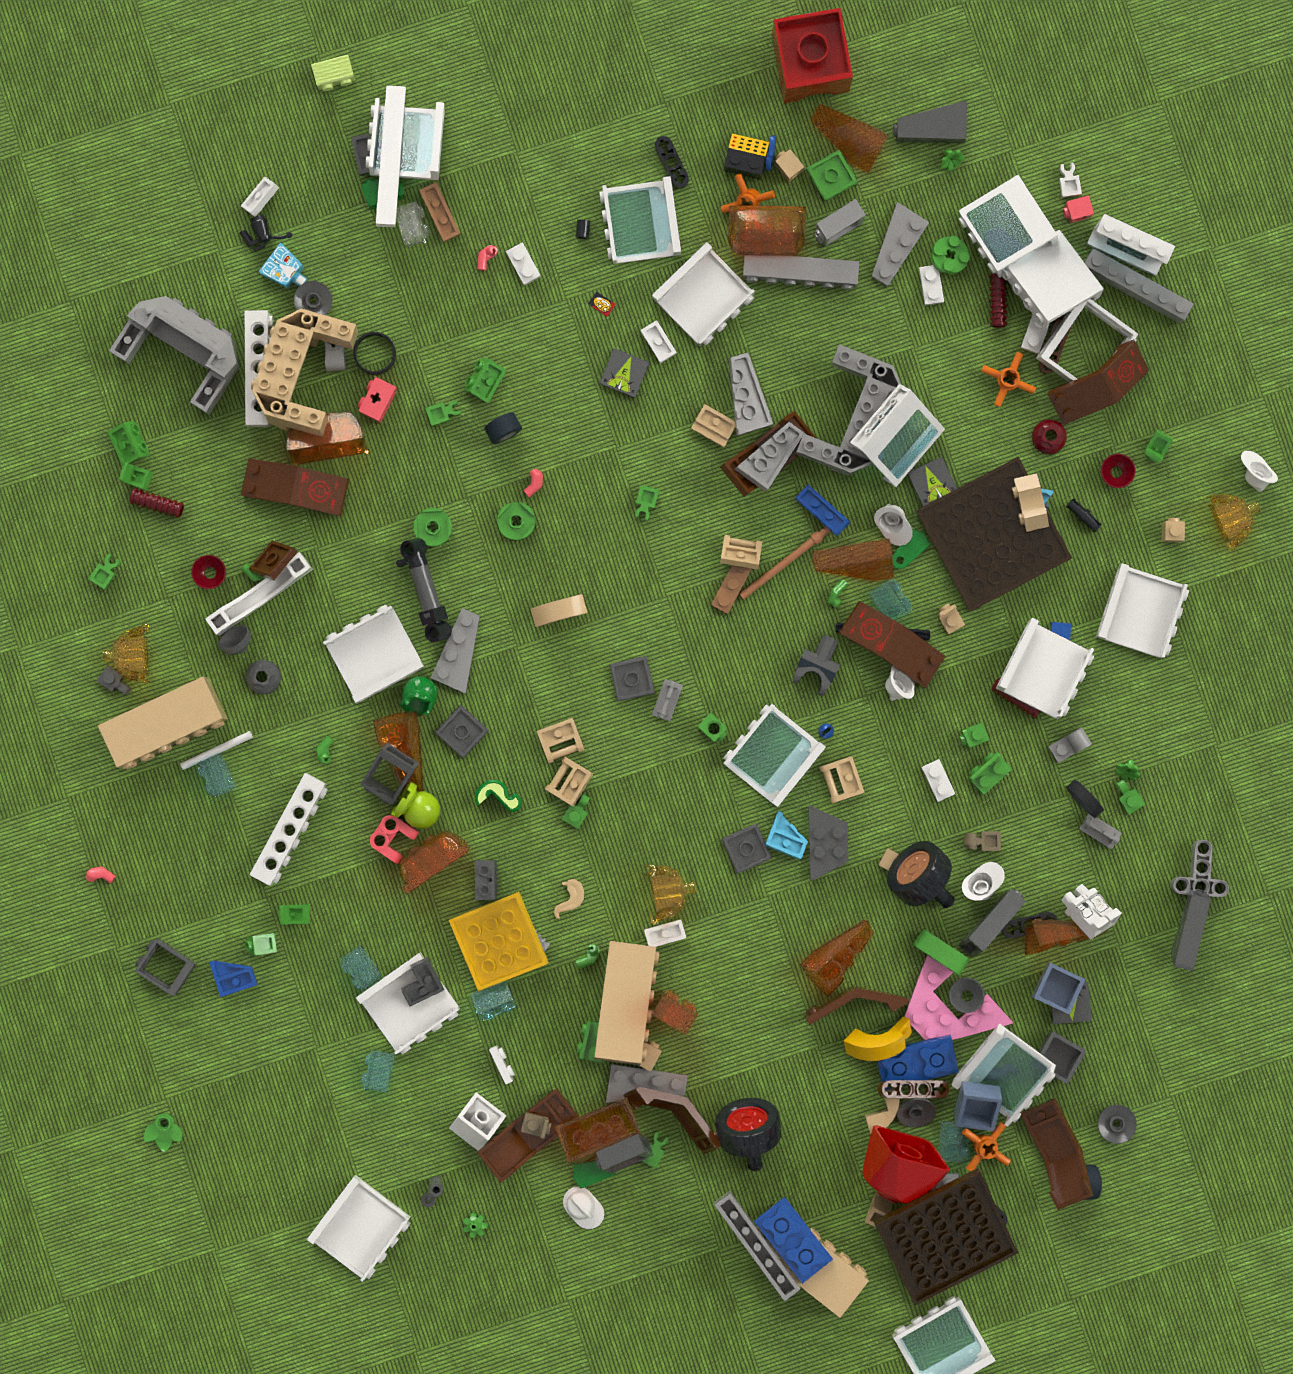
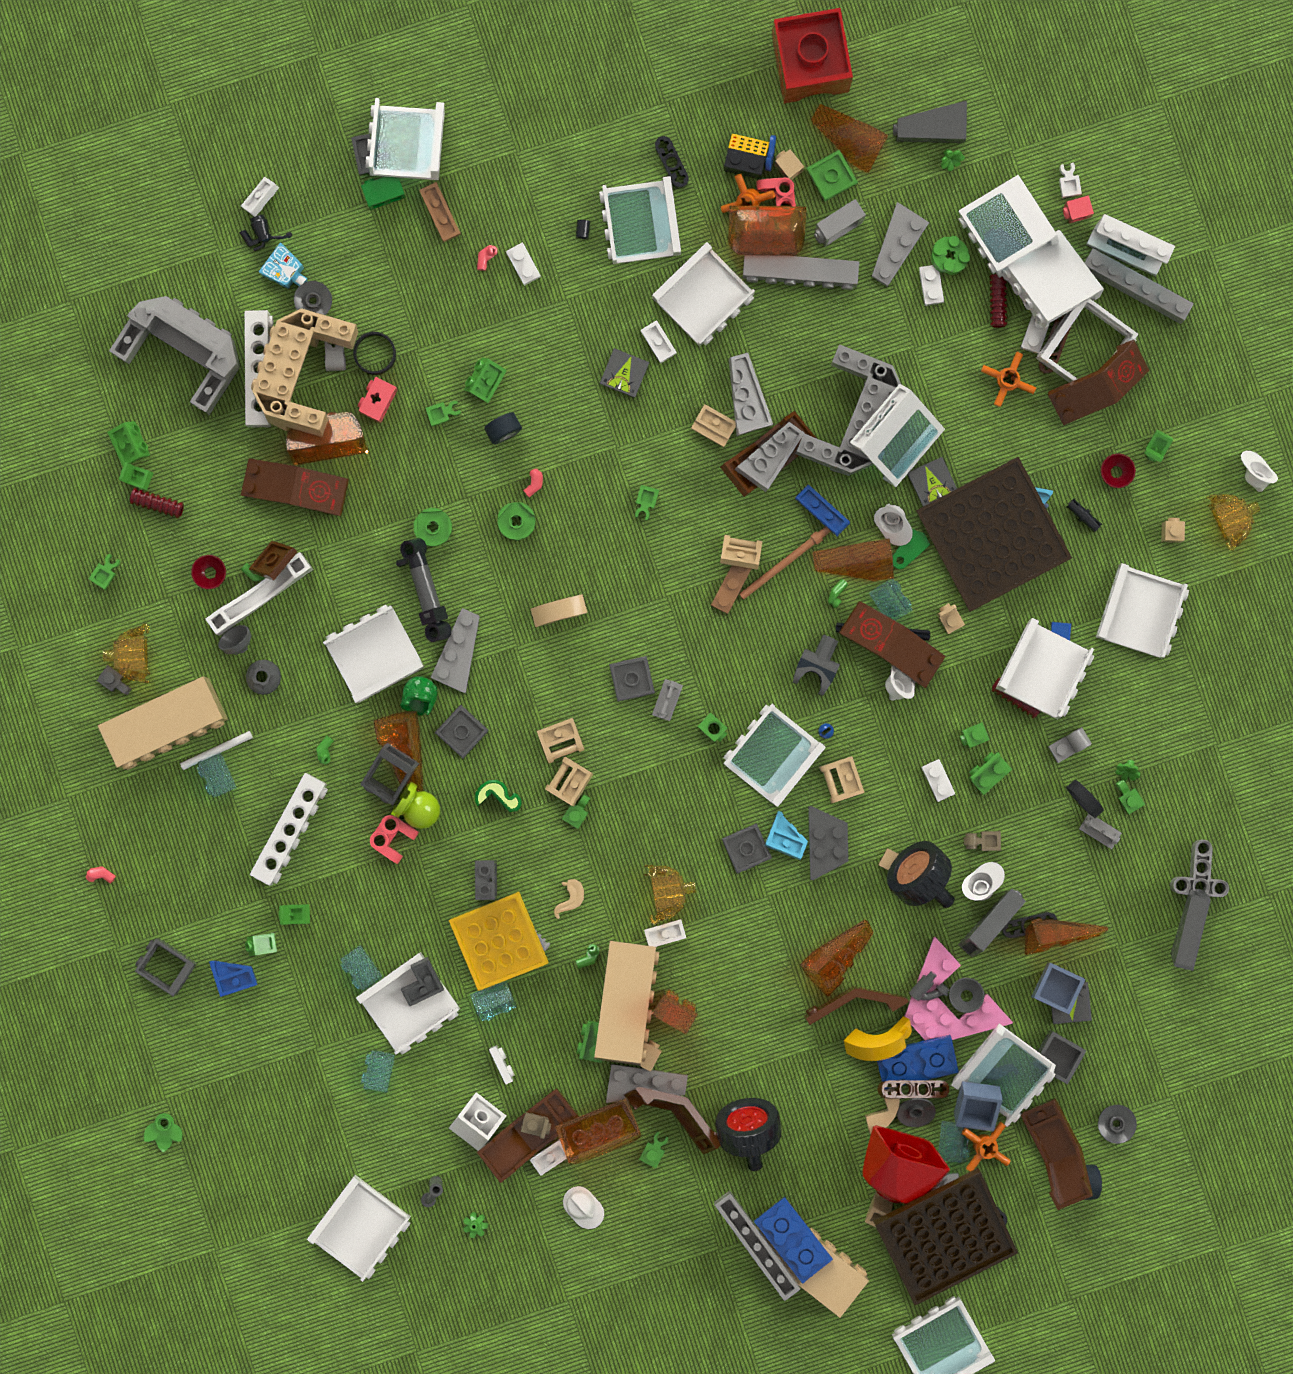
(333, 73): yellowish green brick -> none
(390, 156): white tile -> none
(411, 224): clear brick -> none
(431, 858): clear orange windscreen -> none
(548, 1158): none -> white plate
(589, 1173): green piece -> none
(601, 304): sticker -> none
(624, 1154): dark grey window -> none
(767, 185): none -> coral piece
(921, 988): none -> dark grey plant
(941, 952): bright green beam -> none
(1031, 502): tan brick -> none
(1044, 445): dark red piece -> none
(1090, 911): white hips -> none

